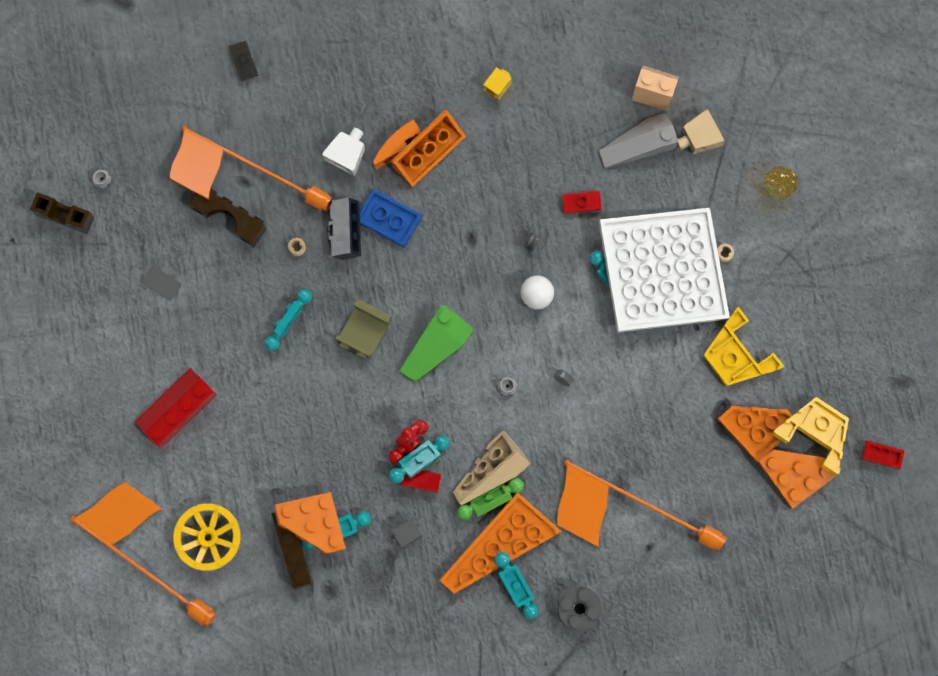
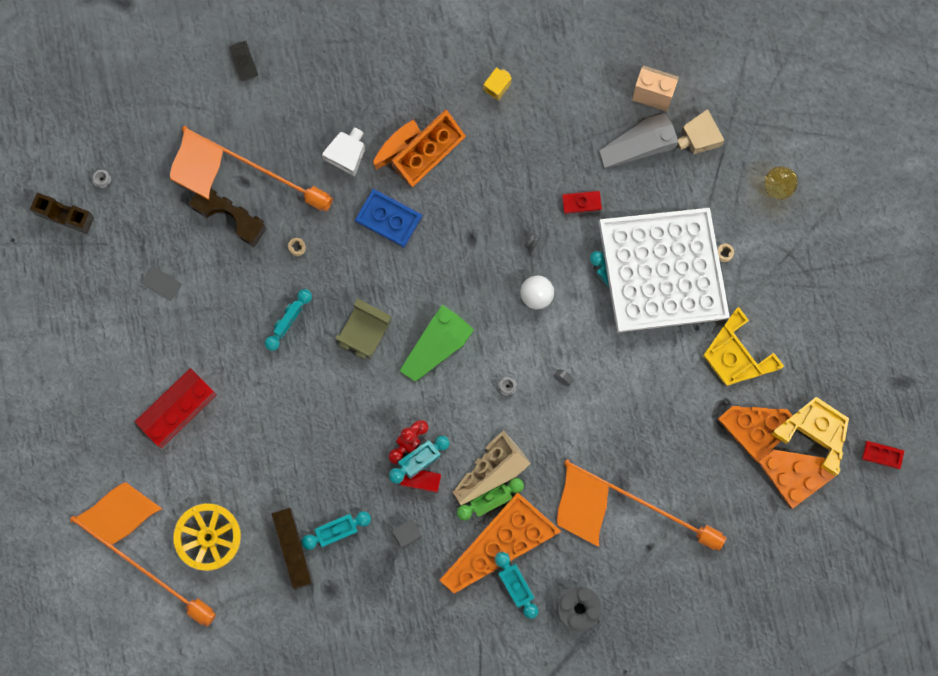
(312, 521): orange plate -> none
(345, 228): piece -> none

